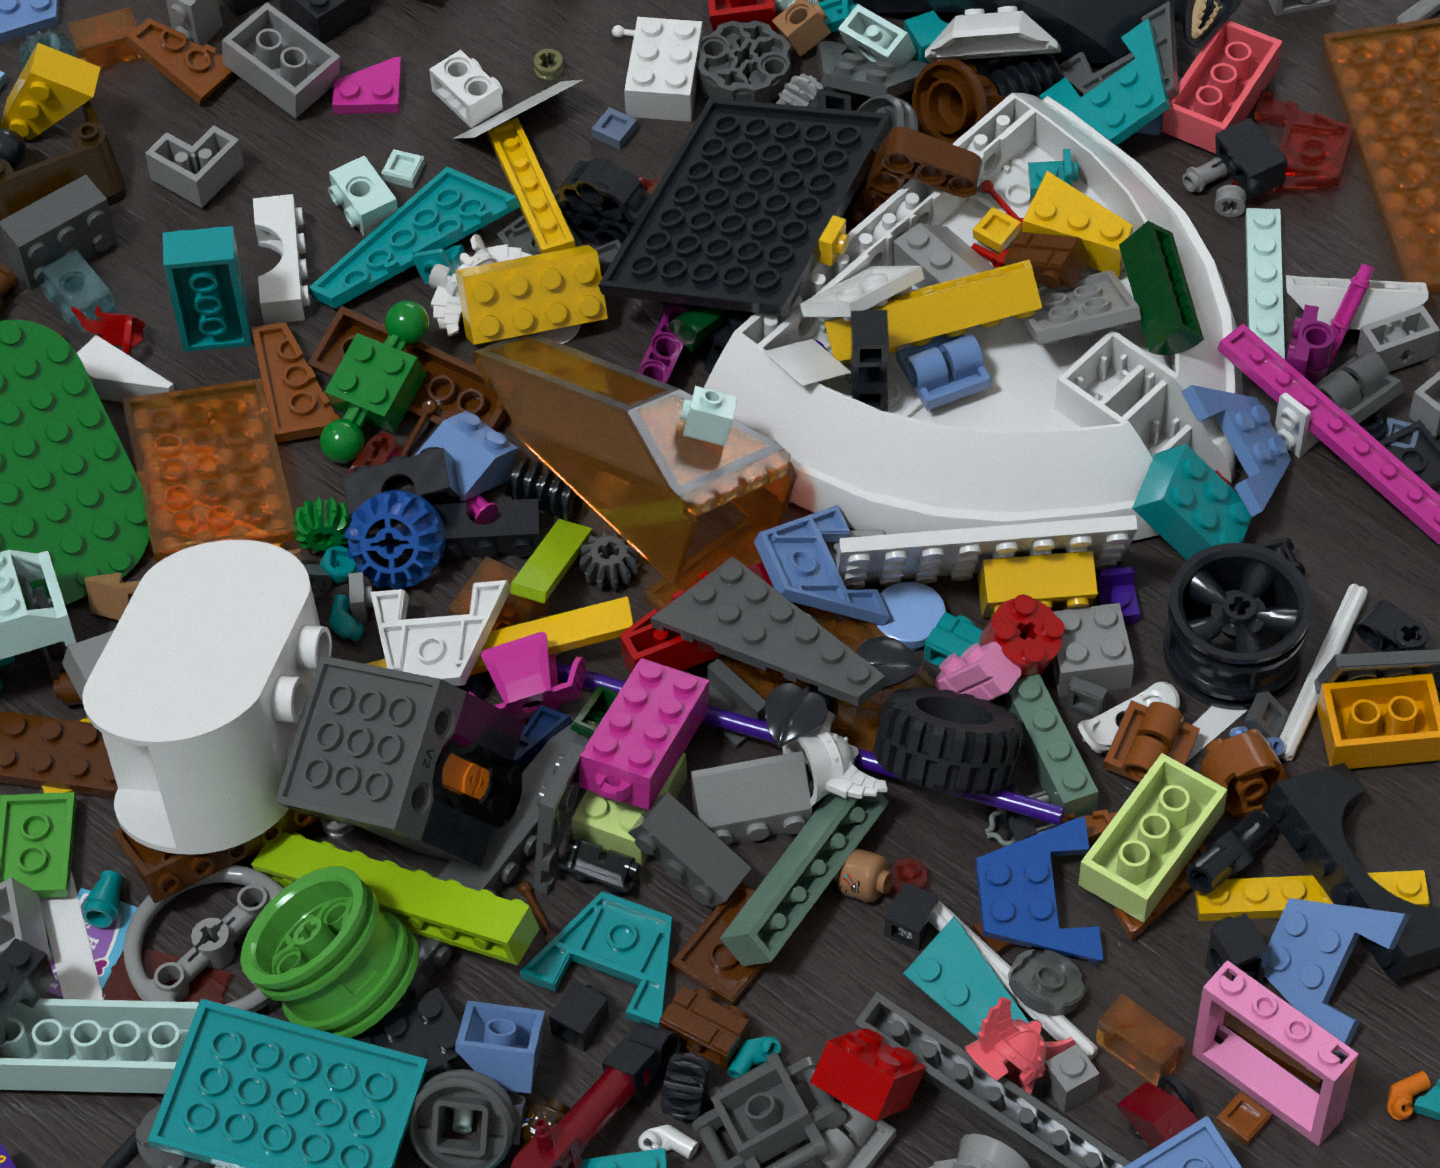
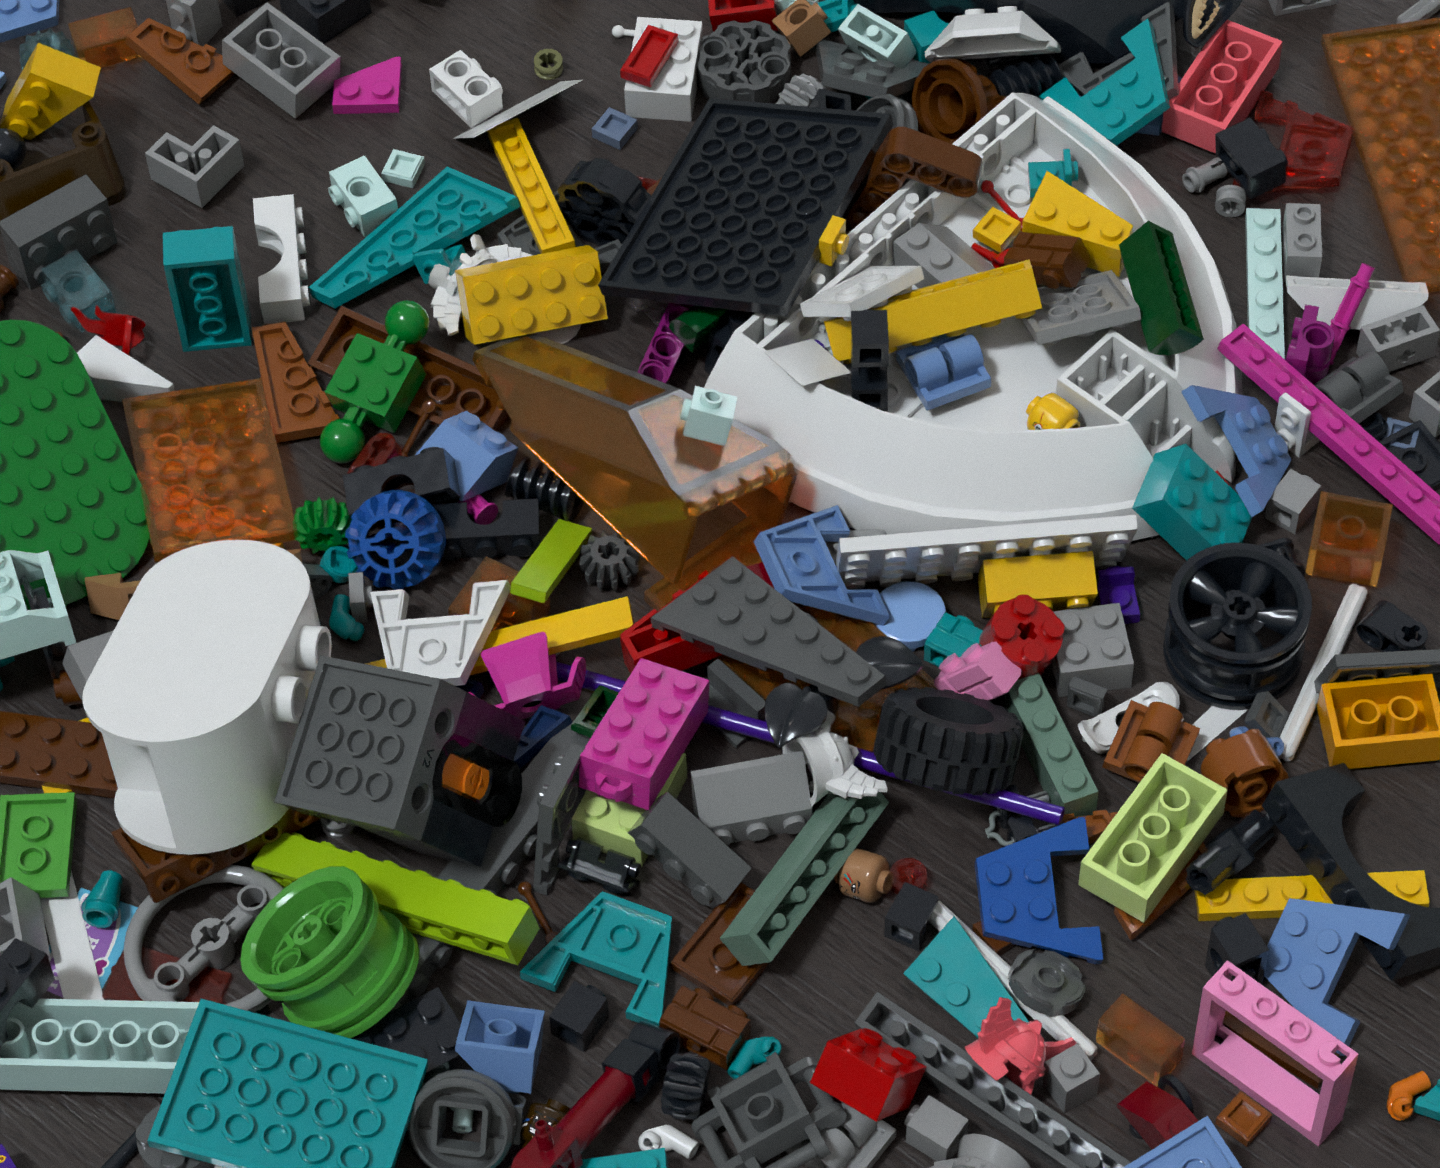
(649, 56): none -> red tile
(935, 1129): none -> light grey brick
(1051, 413): none -> yellow head
(1293, 501): none -> light grey brick
(1302, 240): none -> light grey brick
(1349, 539): none -> clear orange brick

